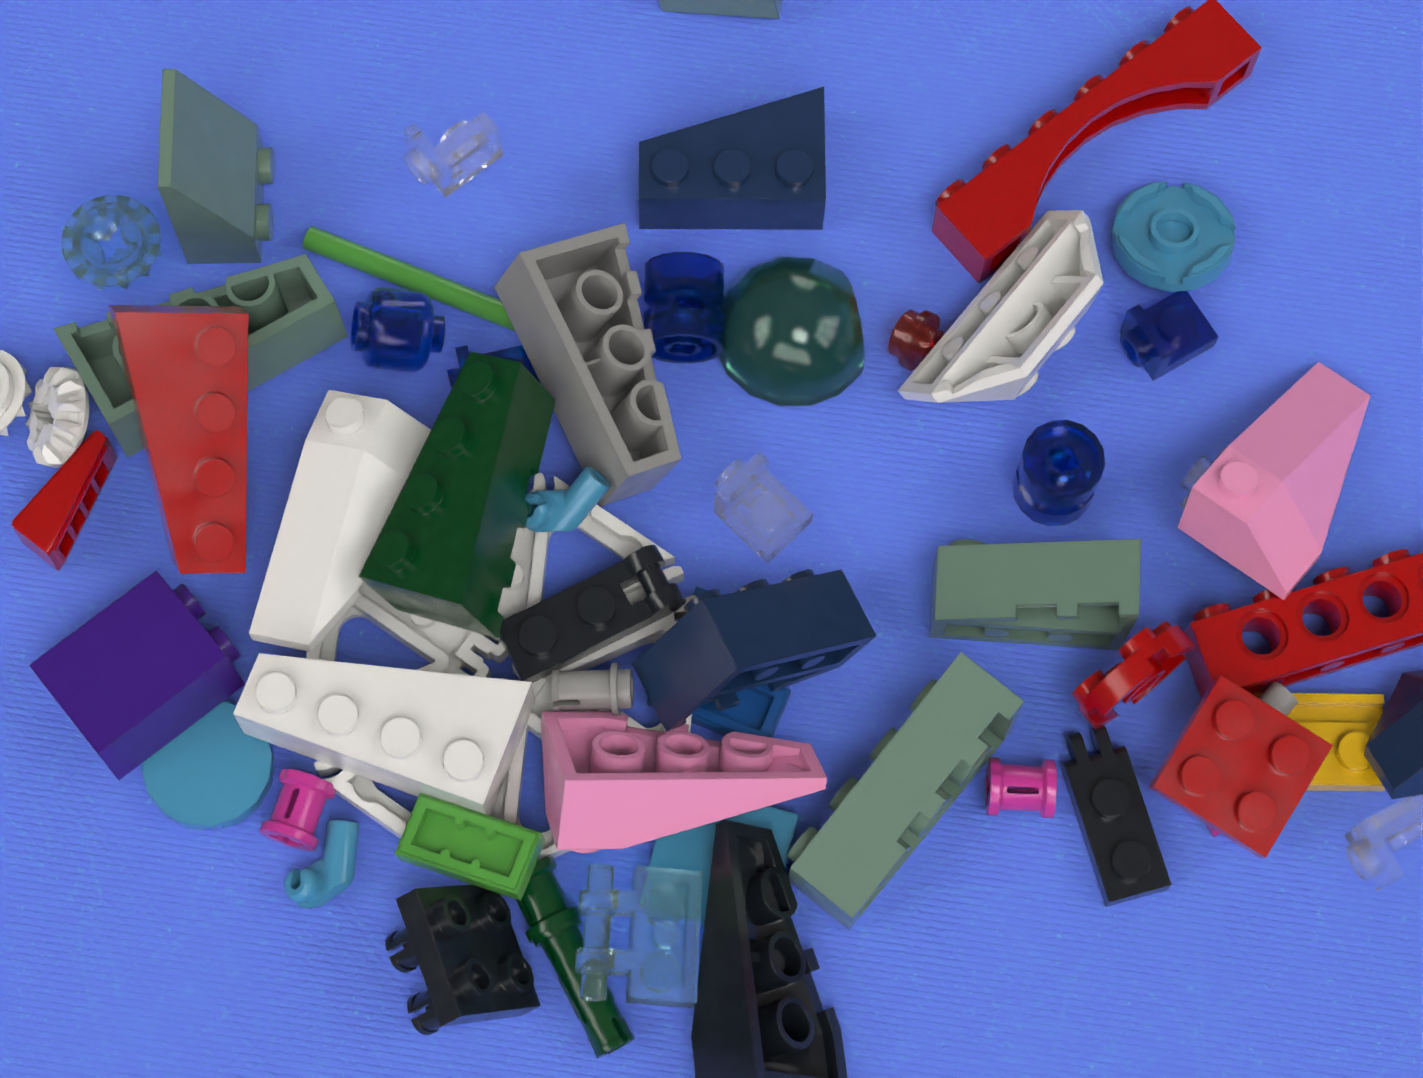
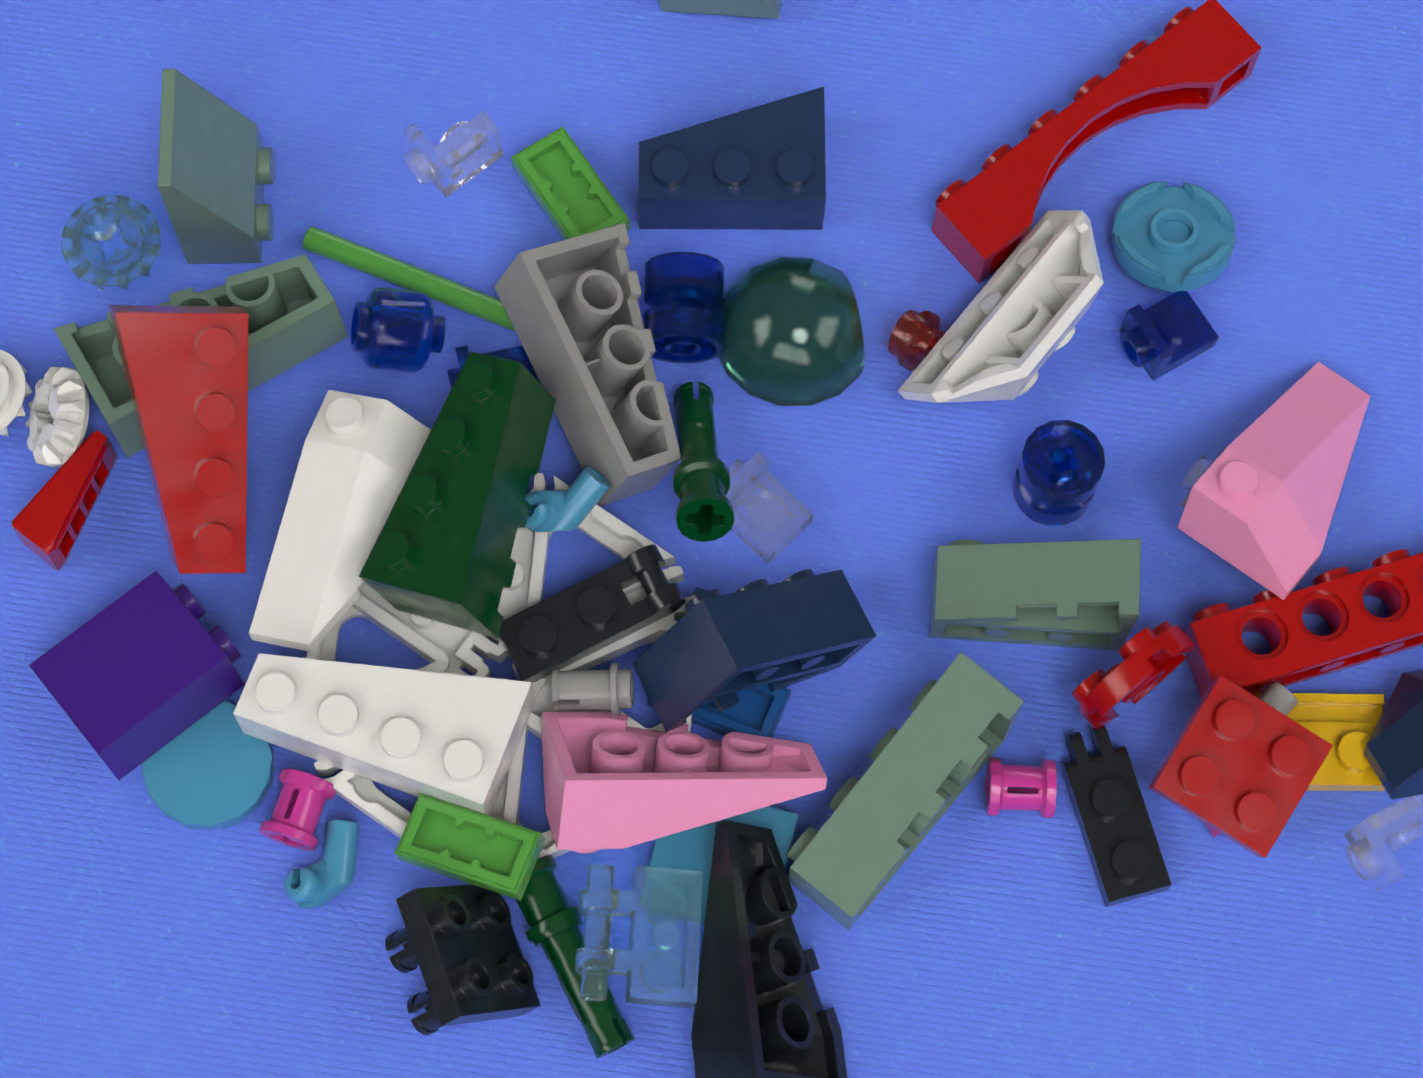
(567, 186): none -> bright green plate
(700, 477): none -> dark green pin

